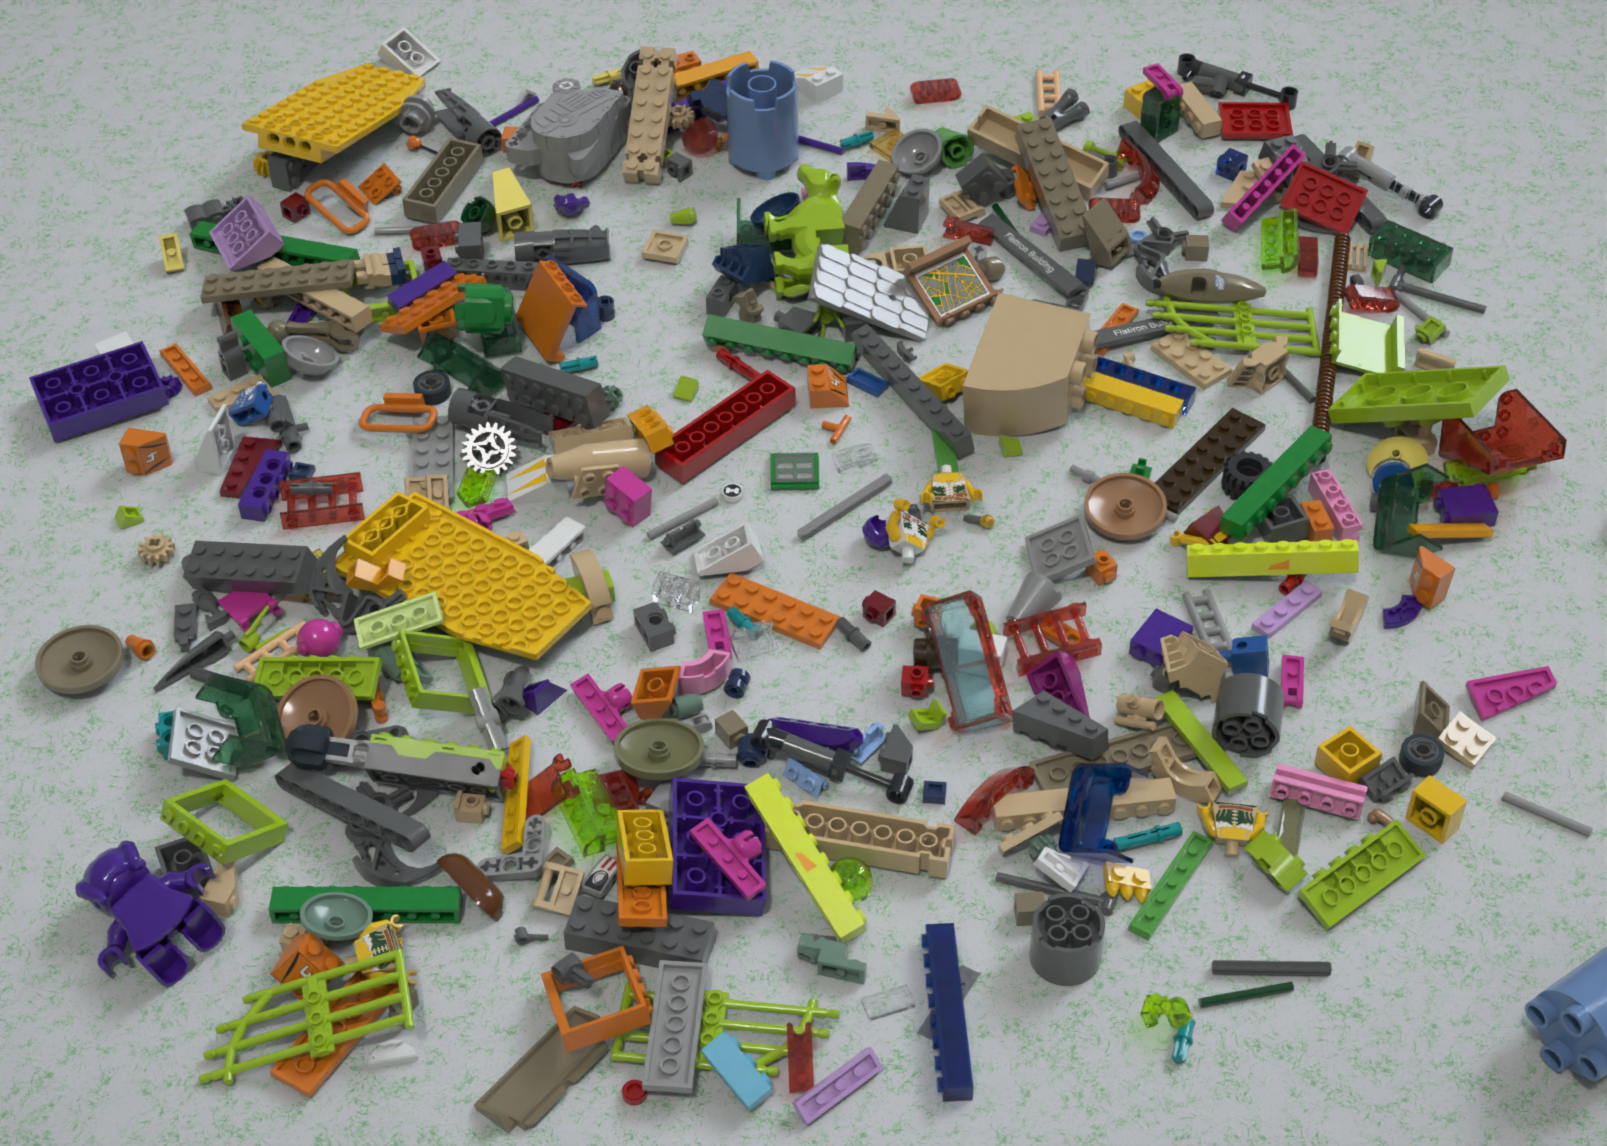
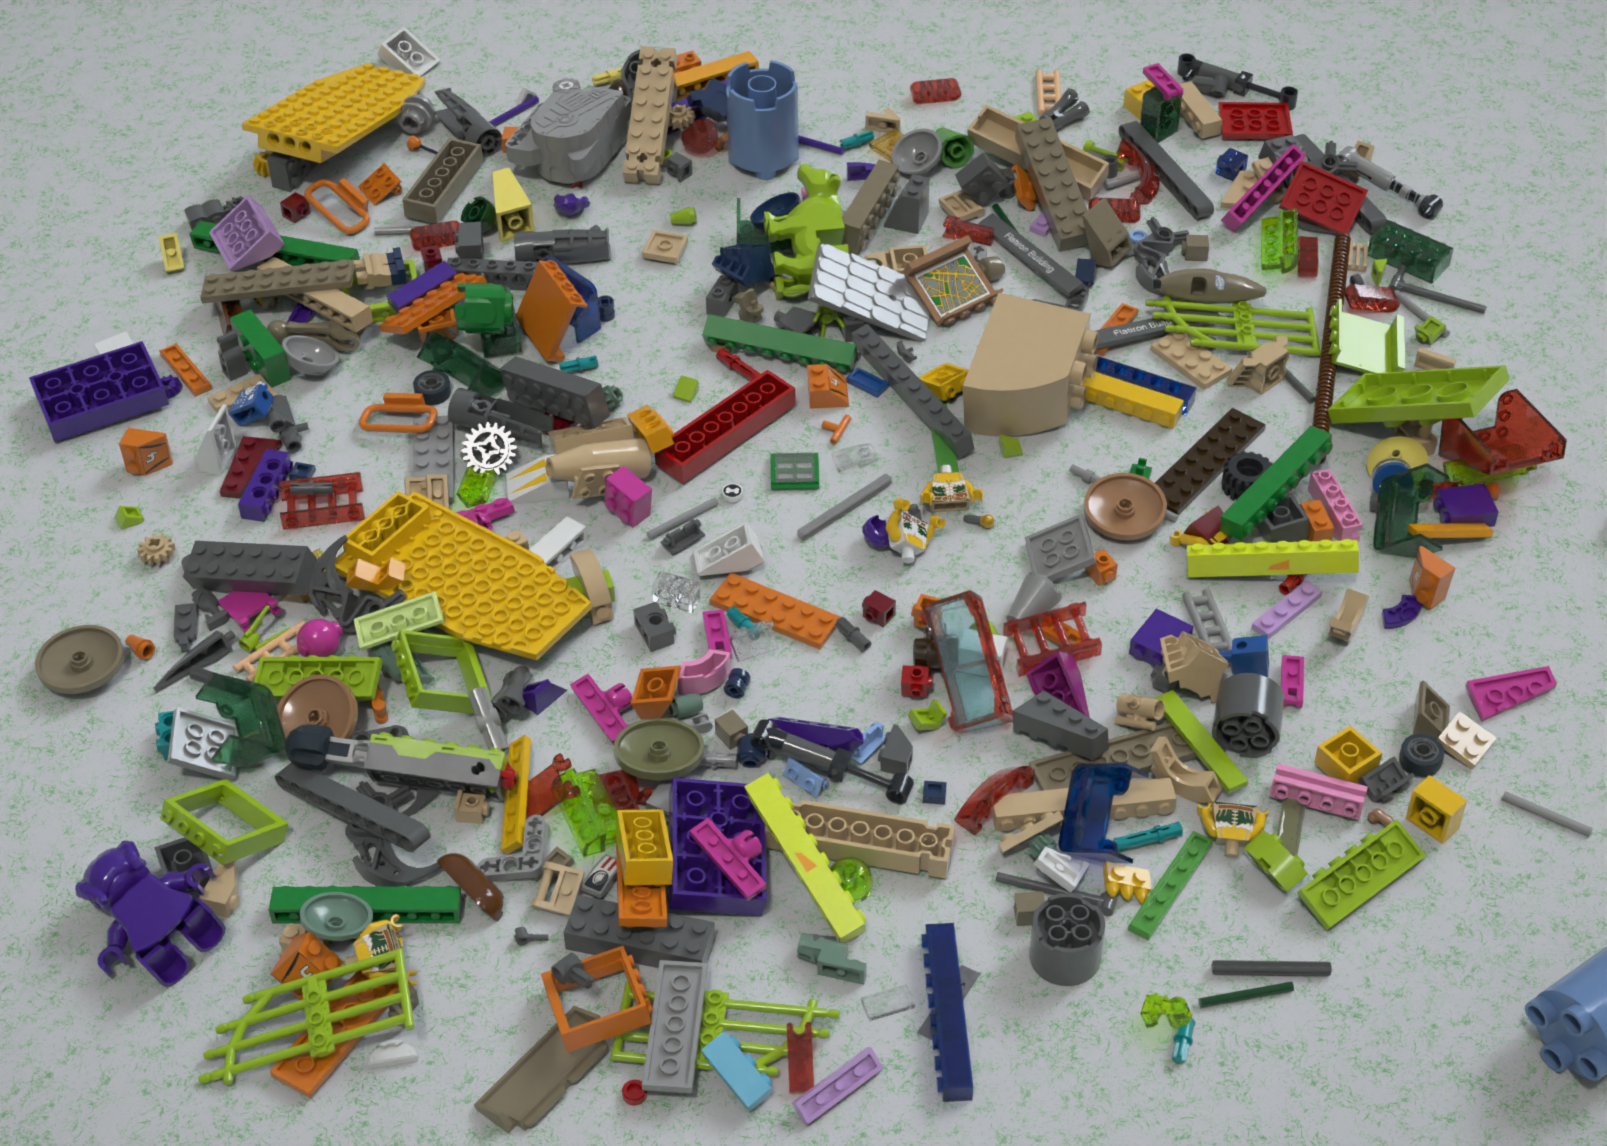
(819, 82): white slope -> none
(1128, 358): tan hand -> none

